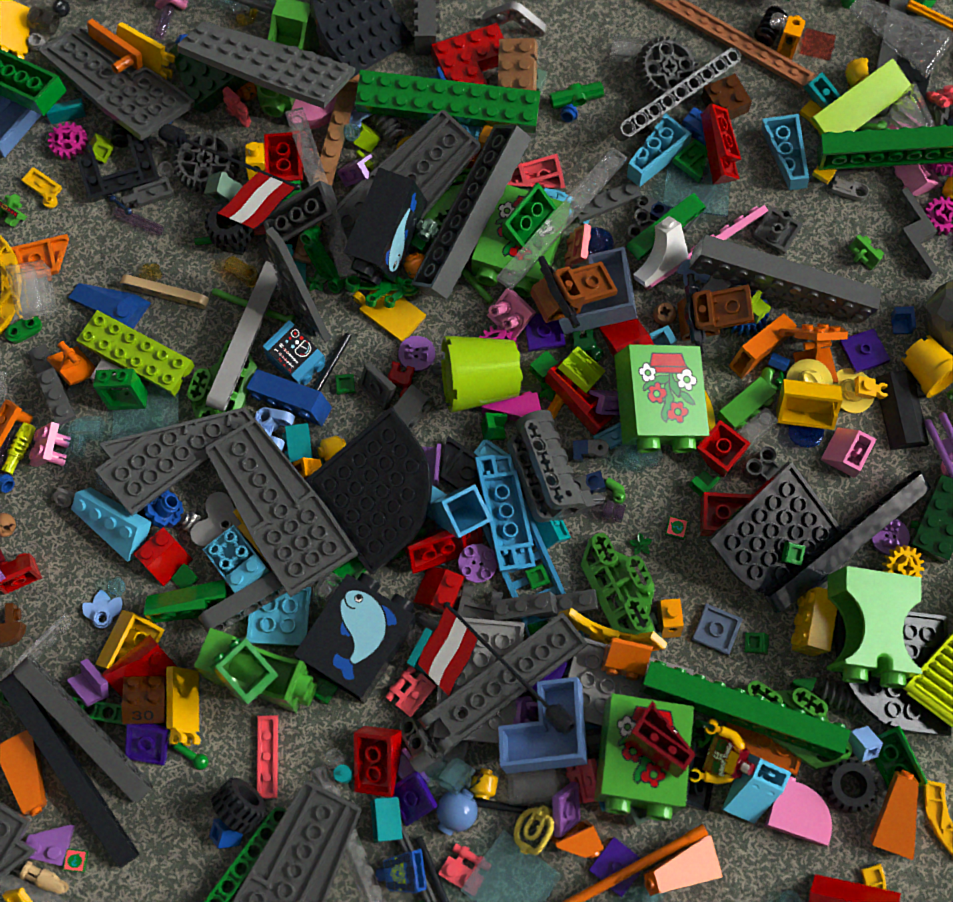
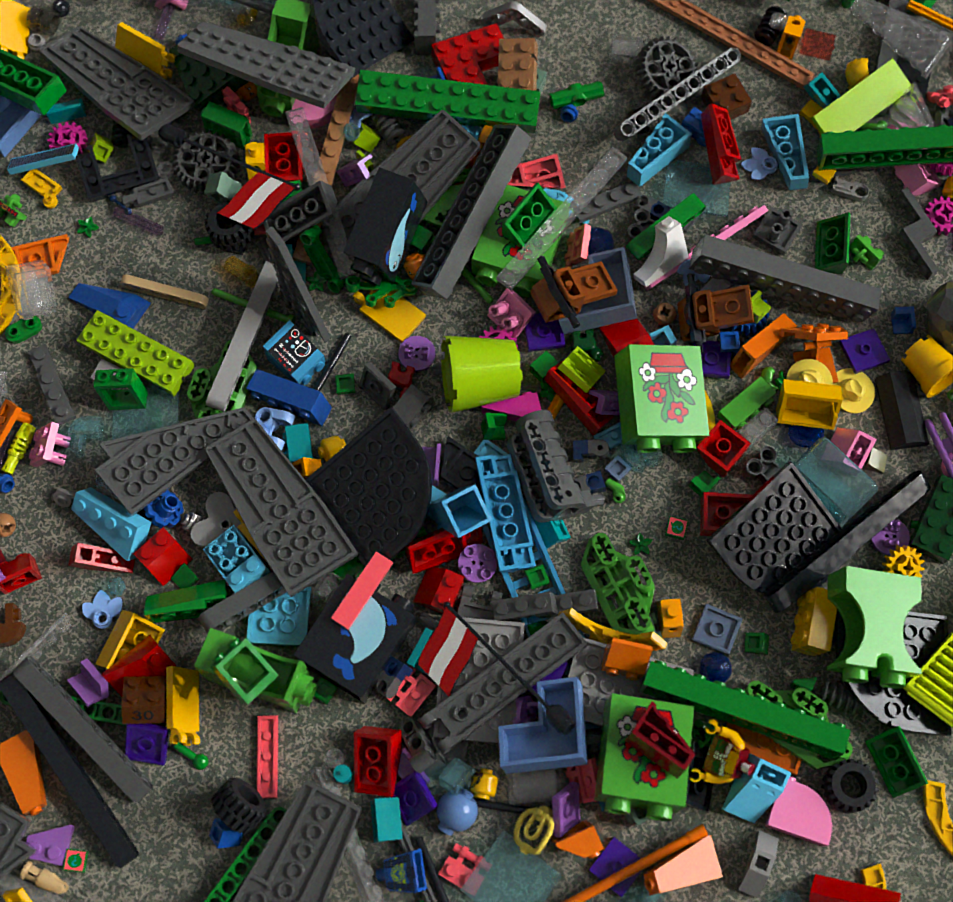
(43, 159): none -> tile
(71, 364): orange plate -> none
(87, 227): none -> green plant
(99, 559): none -> red slope
(127, 53): orange piece -> none
(151, 272): clear yellow plant -> none
(227, 122): none -> green window
(362, 590): none -> coral tile
(392, 677): none -> leg
(427, 229): sand green gear -> none
(617, 469): none -> sand blue plate
(618, 512): clear purple wheel -> none
(692, 159): green wing -> none
(715, 363): none -> dark purple plate
(715, 667): none -> clear blue piece
(729, 342): none -> blue panel
(757, 164): none -> light blue plate
(759, 864): none -> light grey slope
(779, 362): blue tile -> none
(793, 553): green tile -> none
(833, 244): none -> green slope
(836, 480): none -> clear light blue windscreen
(864, 743): light blue brick -> none
(867, 388): yellow plate -> none
(876, 461): none -> slope
(897, 818): orange slope -> none

